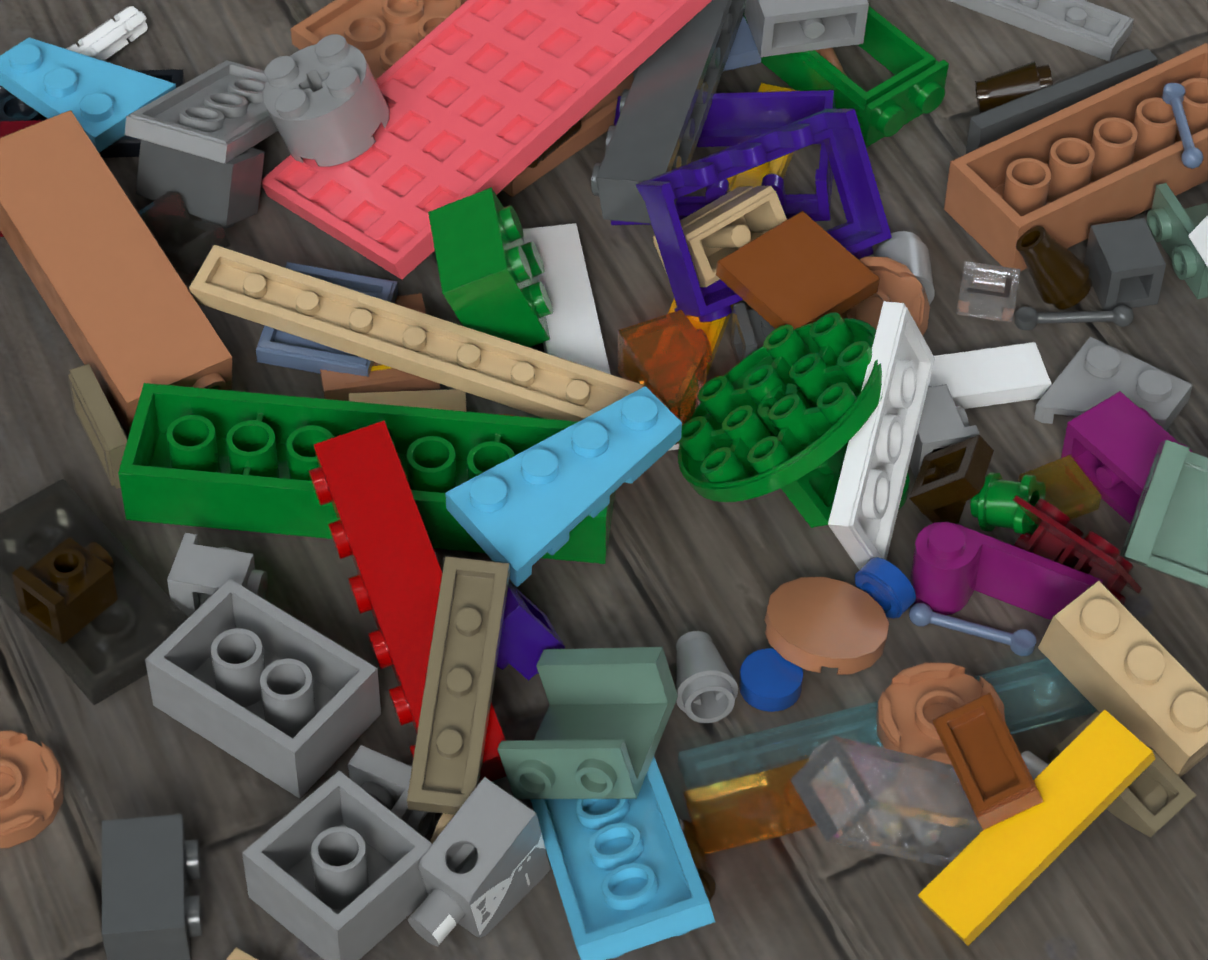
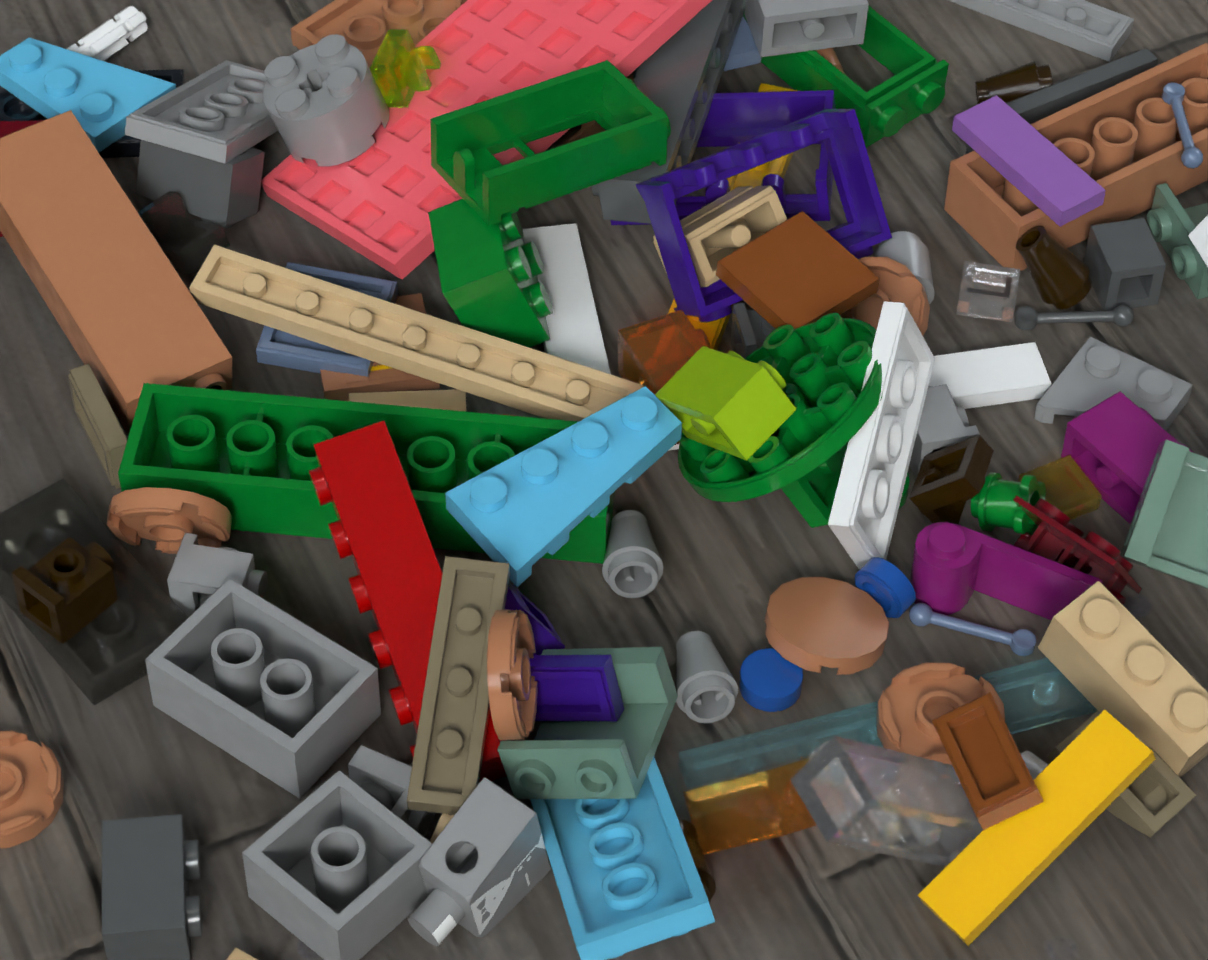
(166, 516): none -> nougat tile
(401, 67): none -> clear neon green tile
(470, 136): none -> green door
(509, 676): none -> nougat tile
(576, 688): none -> dark purple tile
(631, 556): none -> light grey cone
(727, 401): none -> lime brick
(1028, 160): none -> medium lavender tile

